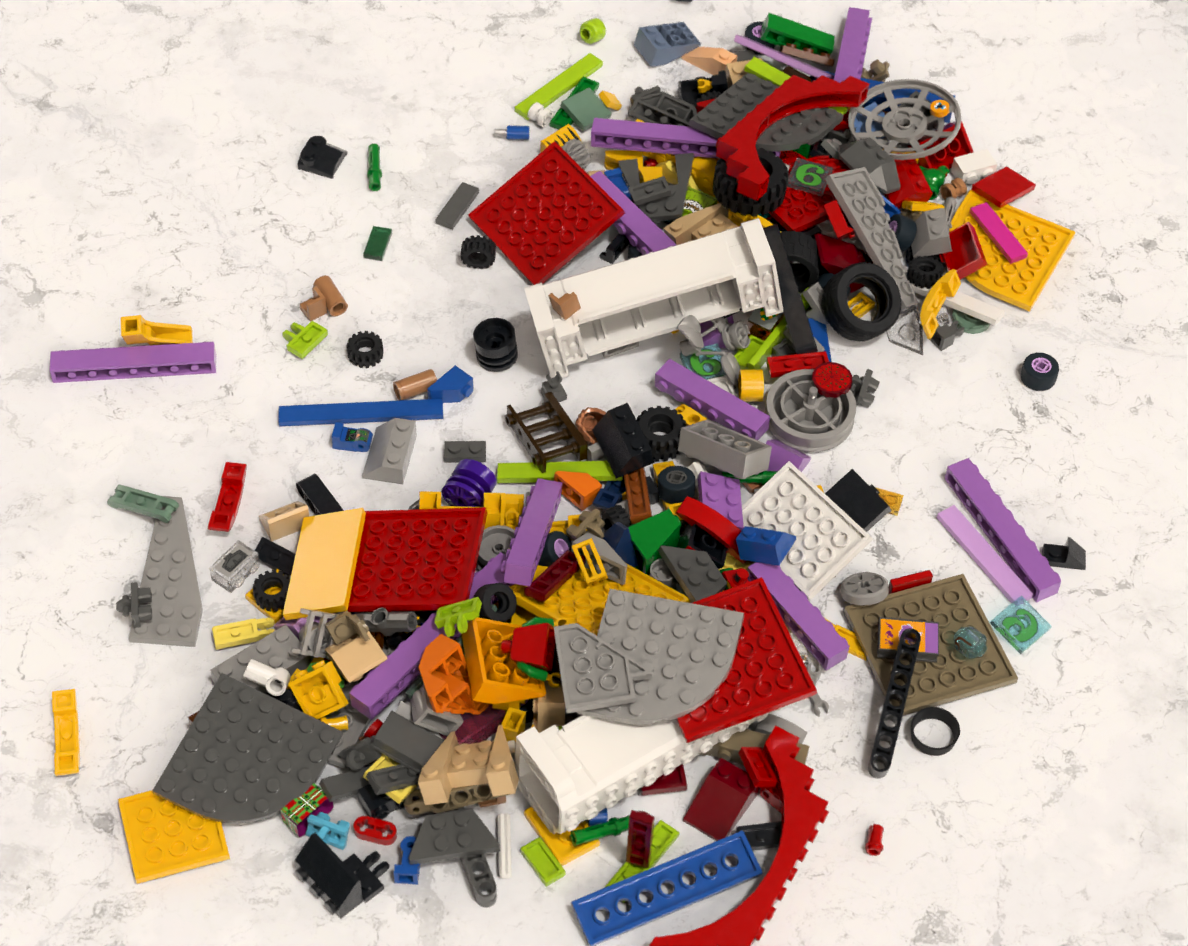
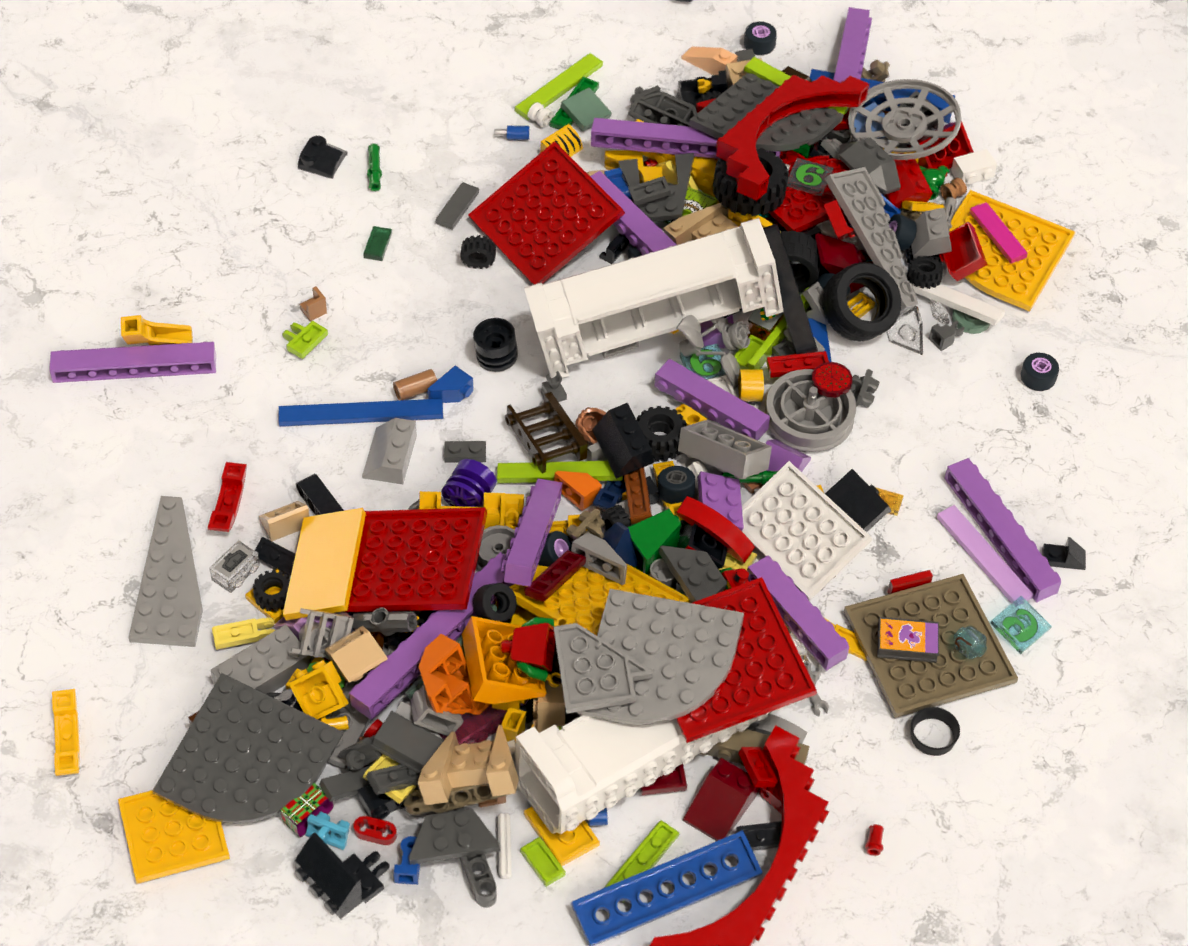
(132, 605): dark grey hips -> none
(143, 503): sand green plate -> none
(266, 677): white piece -> none
(334, 300): medium nougat pin -> none
(345, 626): dark tan bracket -> none
(350, 438): blue leg -> none
(365, 340): black tyre -> none
(458, 614): lime hinge -> none
(565, 305): medium nougat panel -> none
(577, 152): light grey gear -> none
(592, 30): lime head -> none
(596, 577): yellow tile -> none
(598, 831): green pin -> none
(610, 100): yellow tile -> none
(640, 838): dark red plate -> none
(665, 42): sand blue slope -> none
(764, 545): blue slope -> none
(782, 31): green brick -> none
(783, 58): lavender tile -> none
(807, 54): reddish brown plate -> none
(864, 588): light grey wheel -> none
(891, 712): black beam -> none
(939, 108): light orange tile -> none
(944, 287): yellow slope -> none
(1003, 187): red tile -> none

